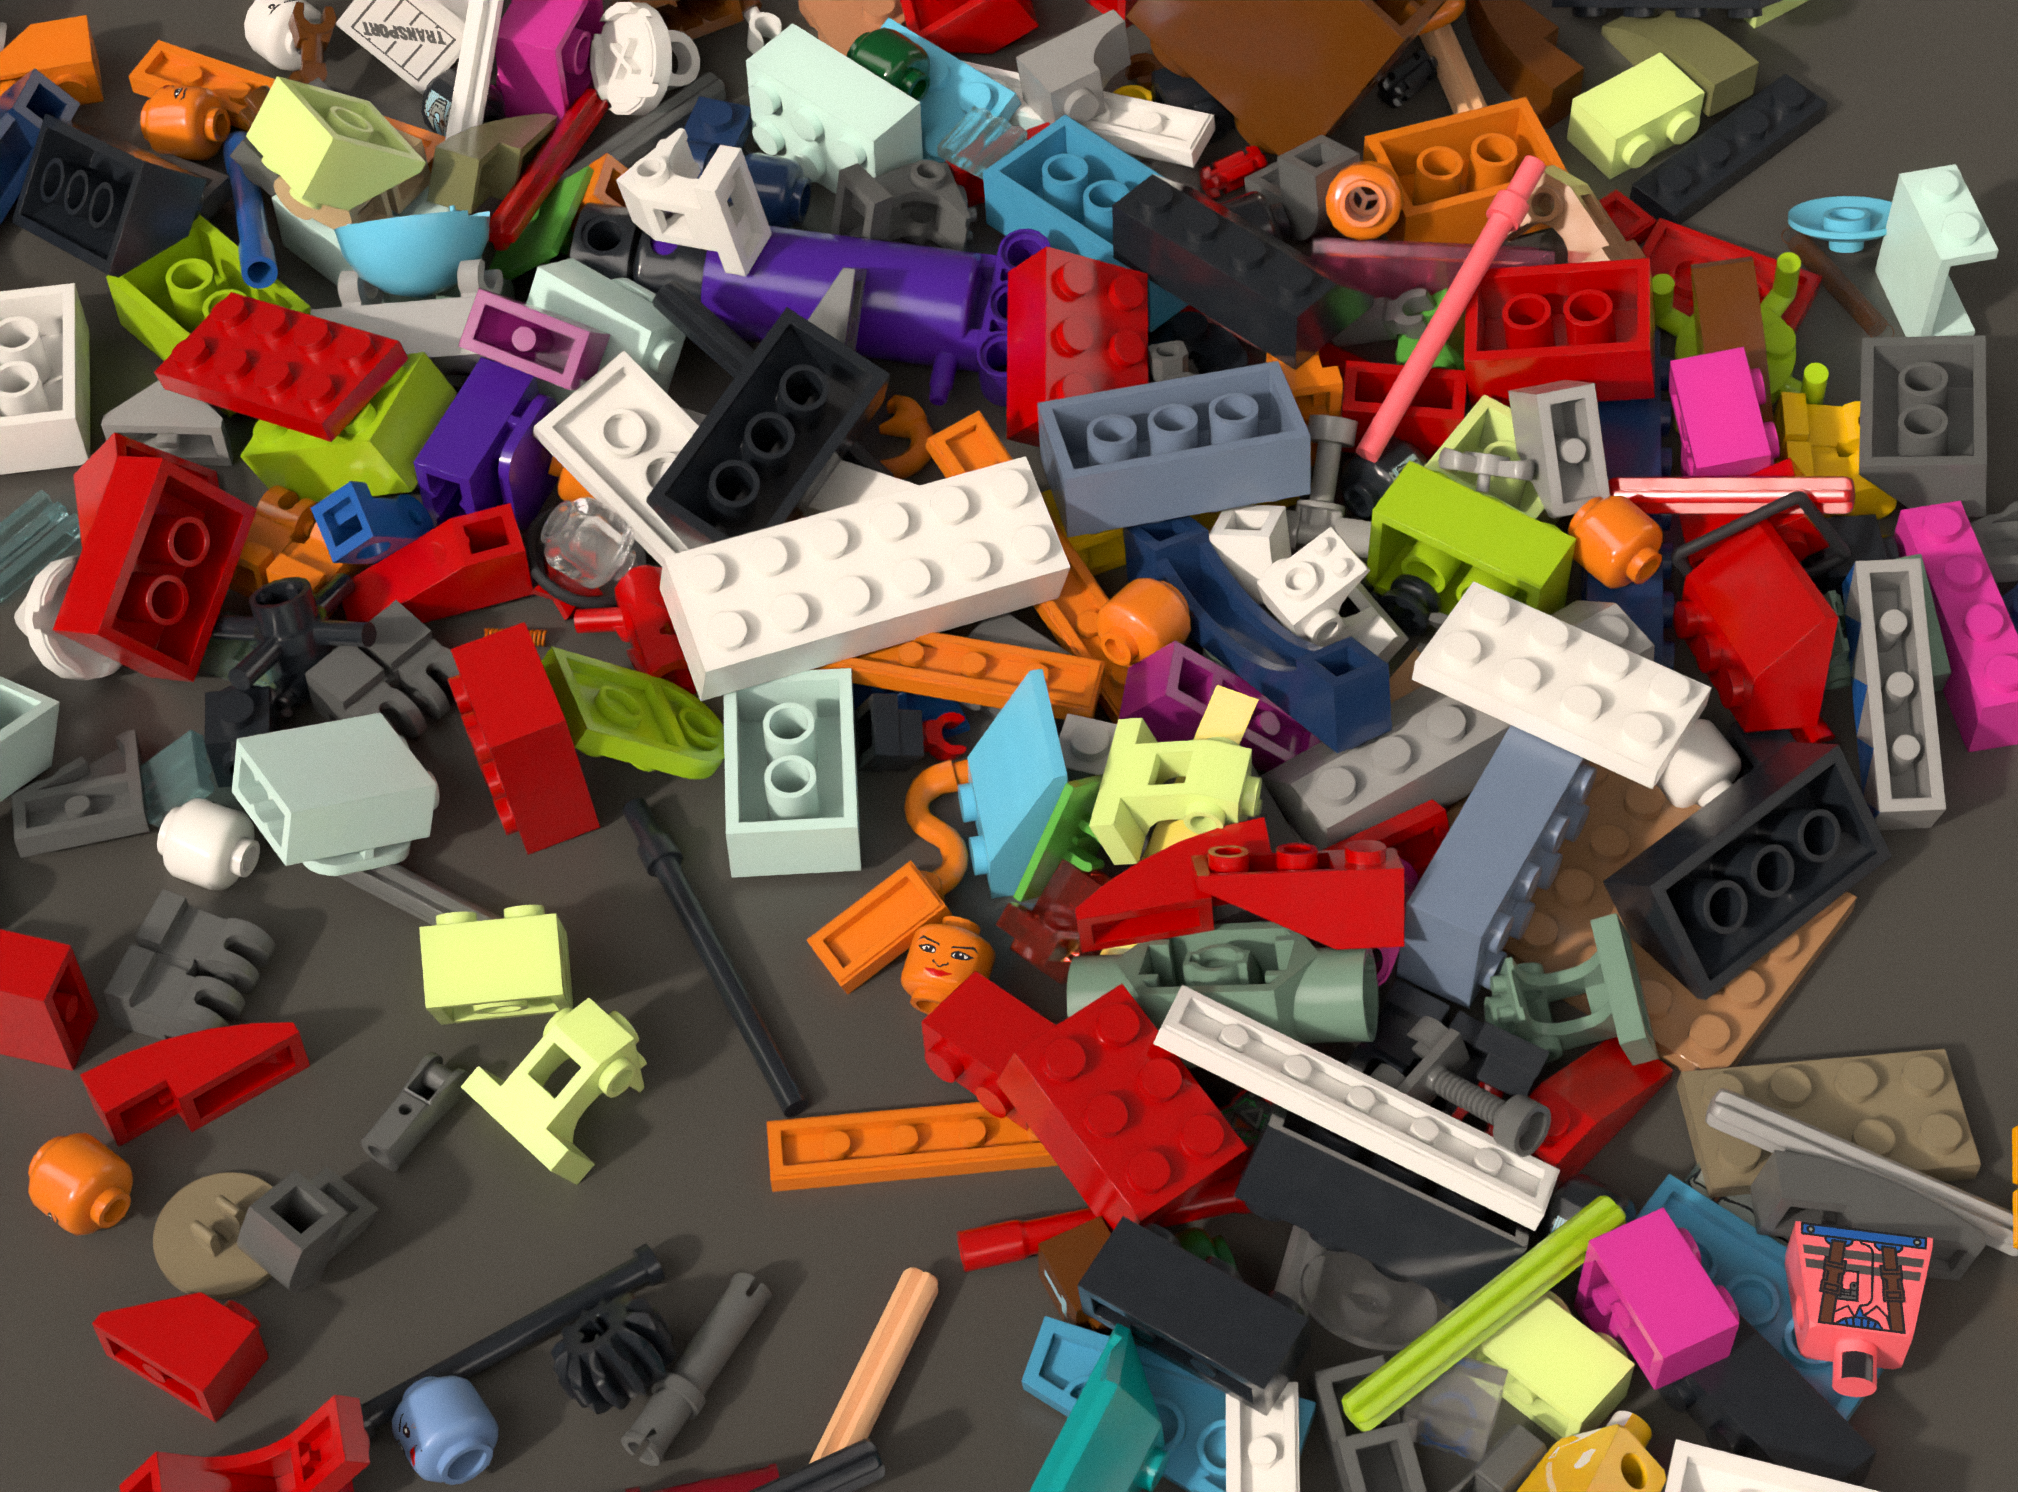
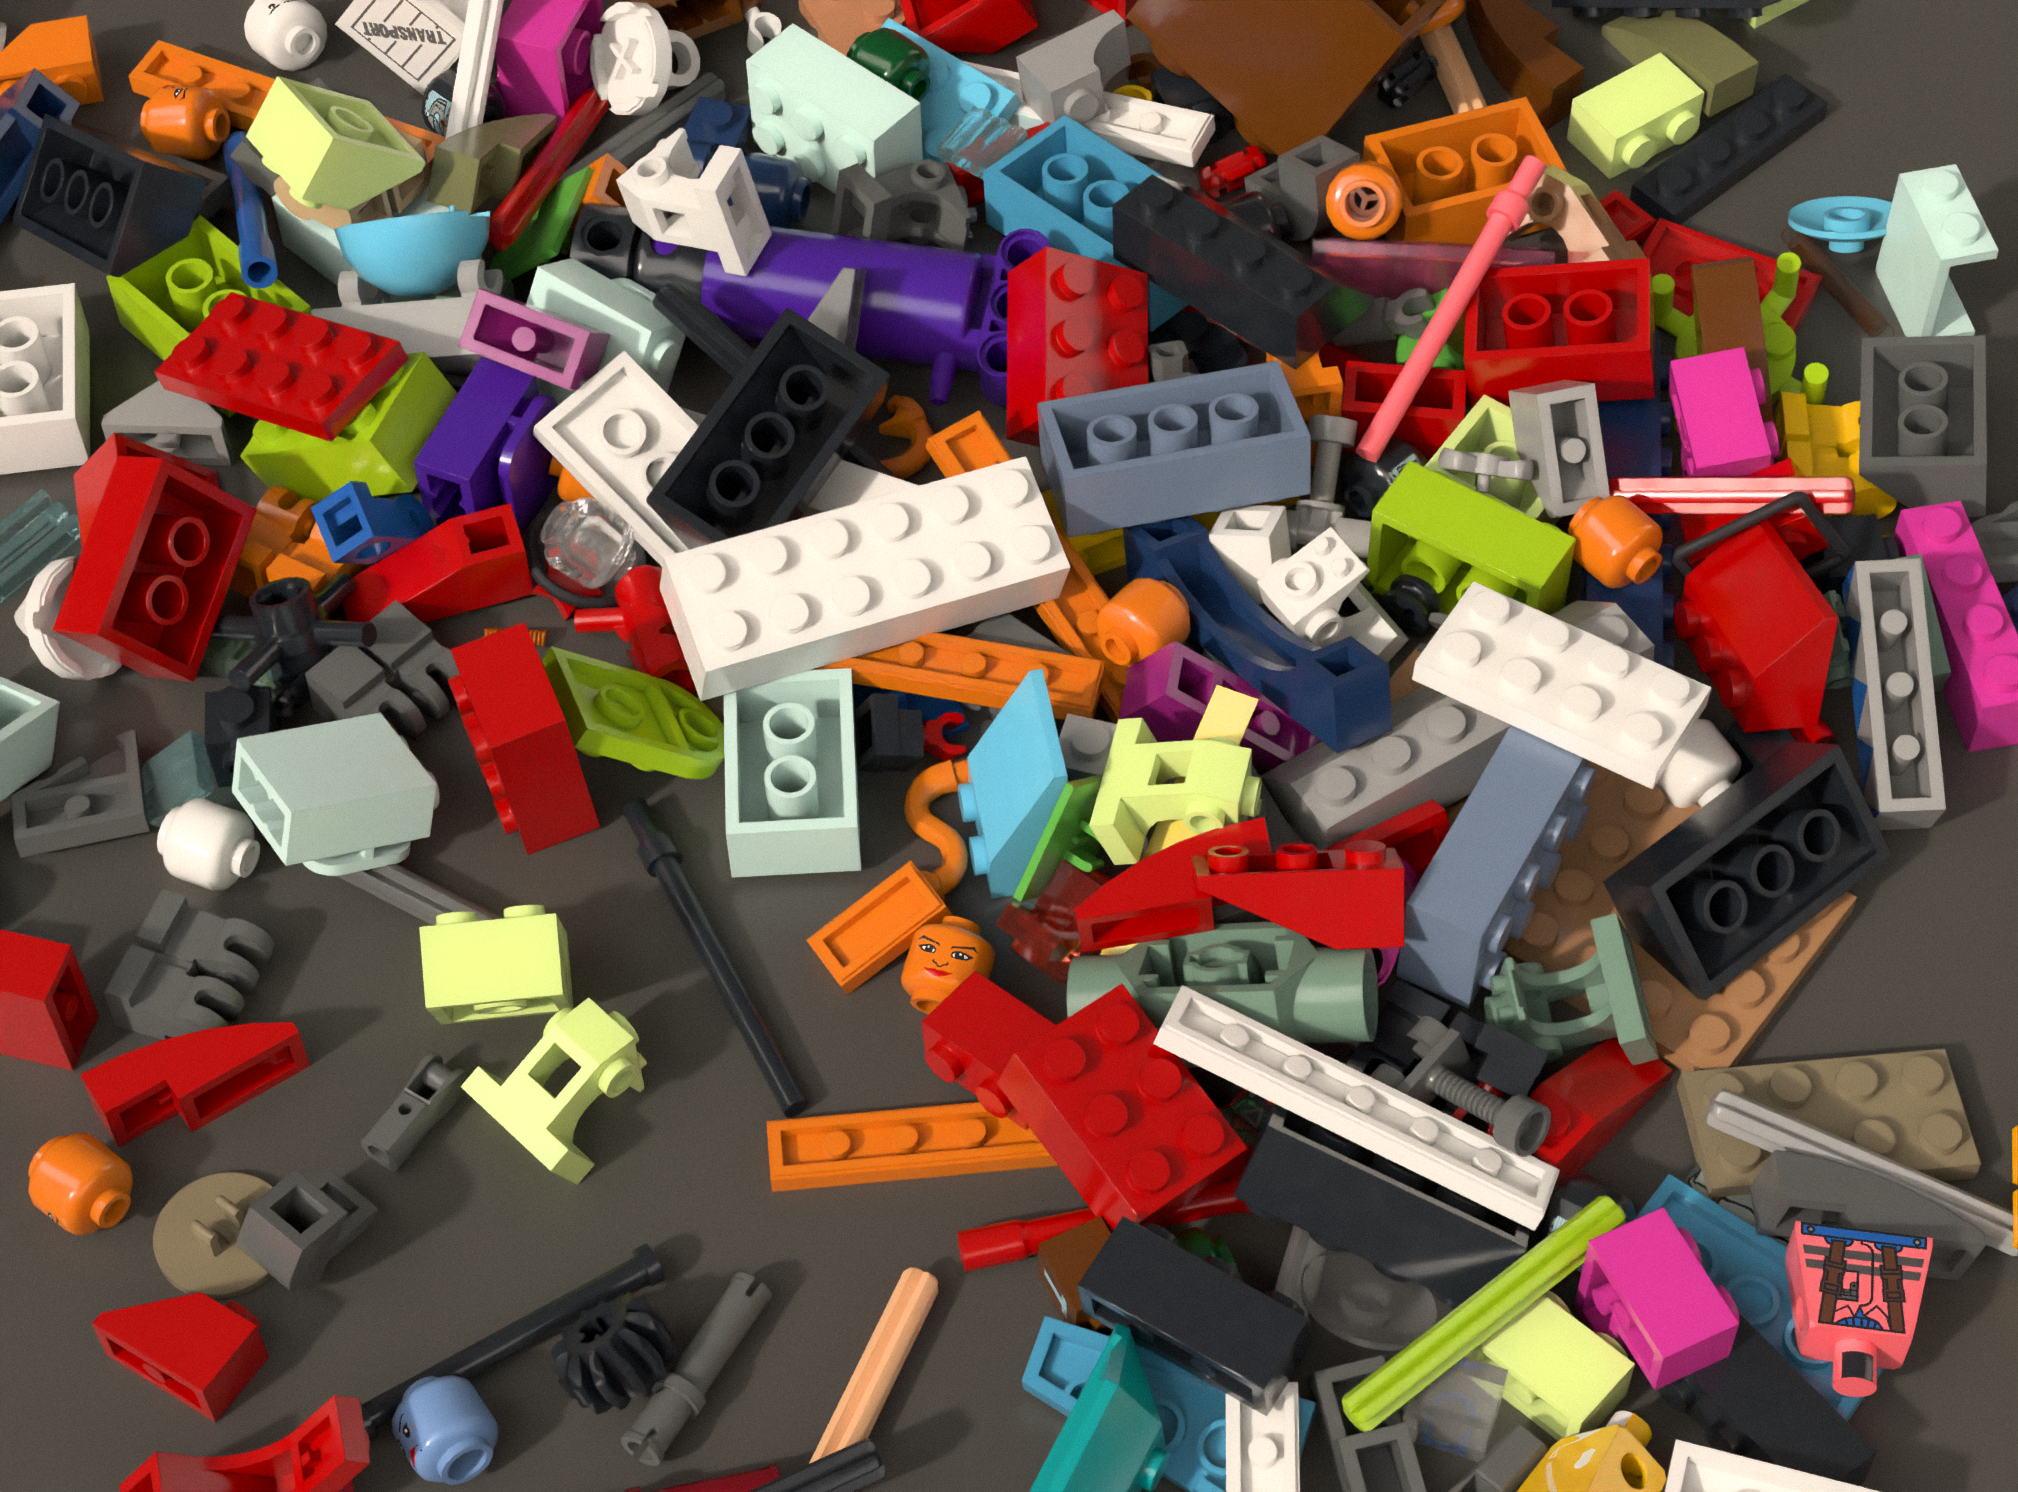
(313, 42): reddish brown piece -> none

